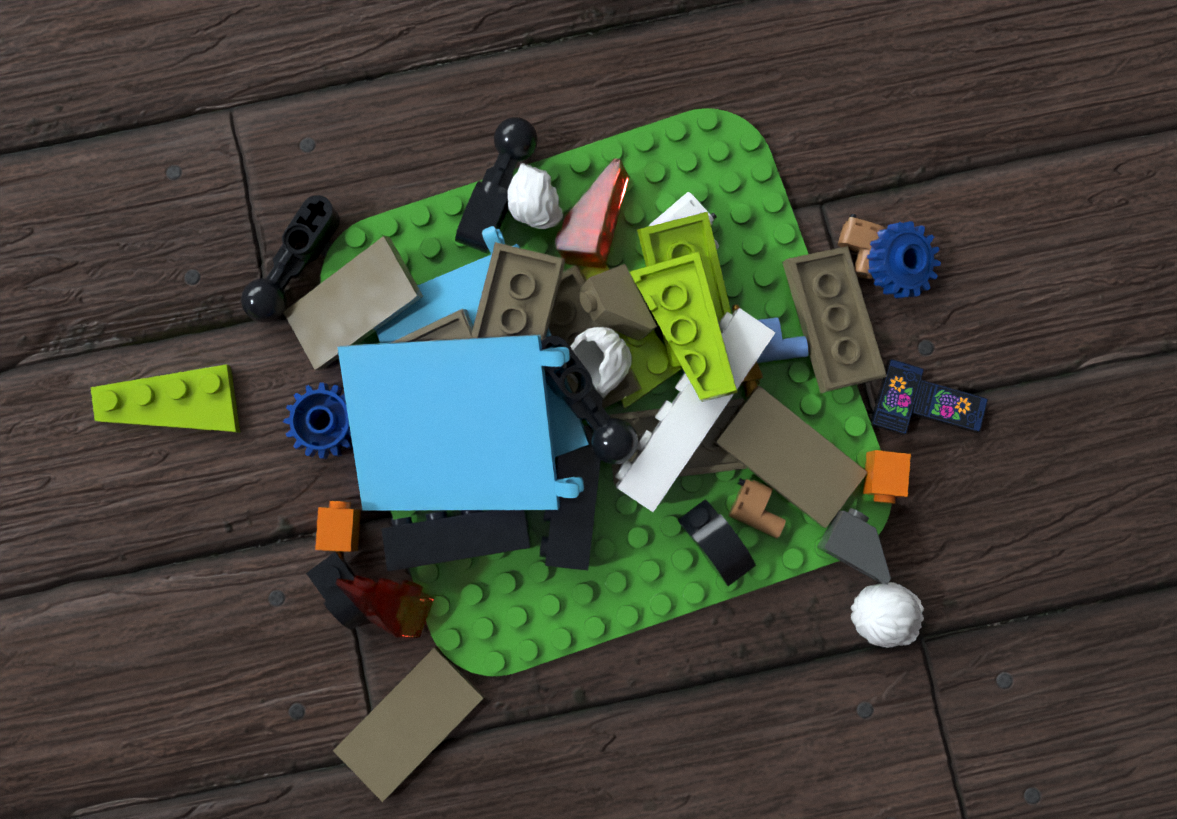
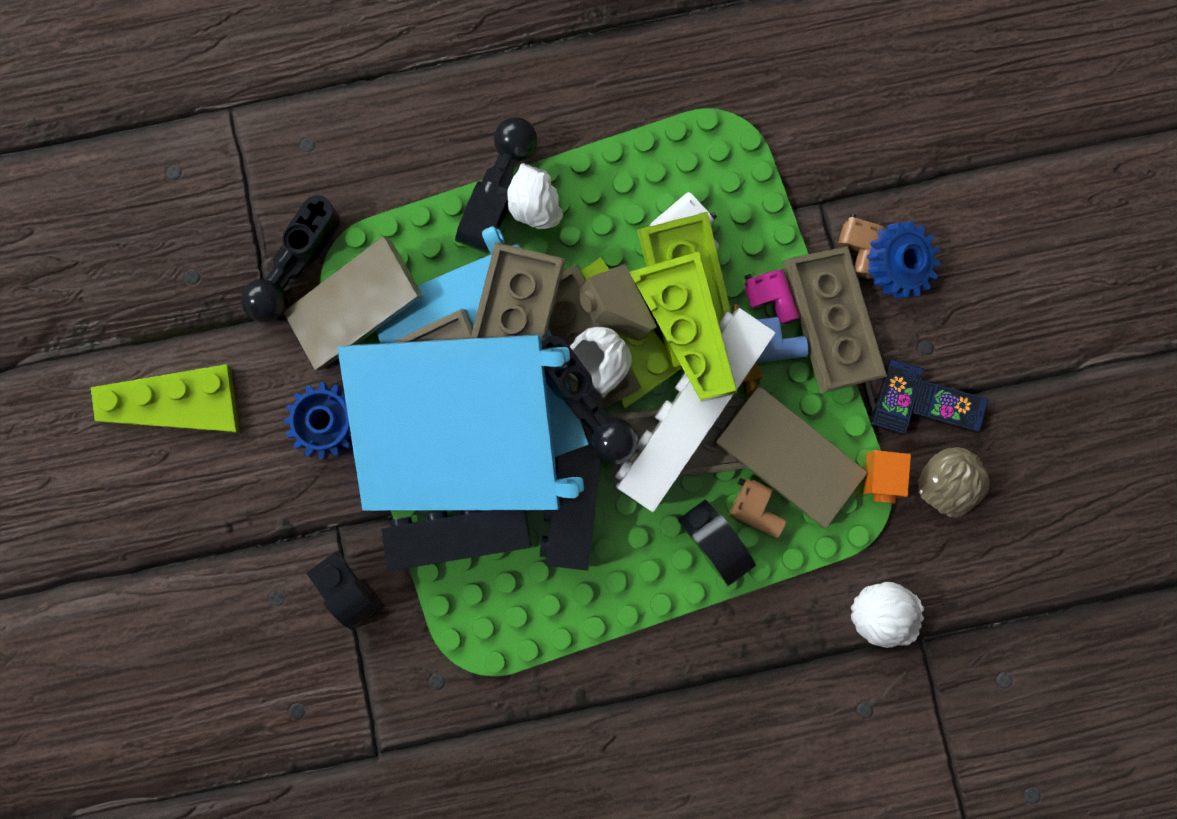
(338, 527): orange brick -> none
(390, 605): clear red slope -> none
(408, 724): dark tan tile -> none
(593, 220): clear red slope -> none
(771, 289): none -> dark pink piece
(856, 545): dark grey slope -> none
(953, 481): none -> dark tan hair

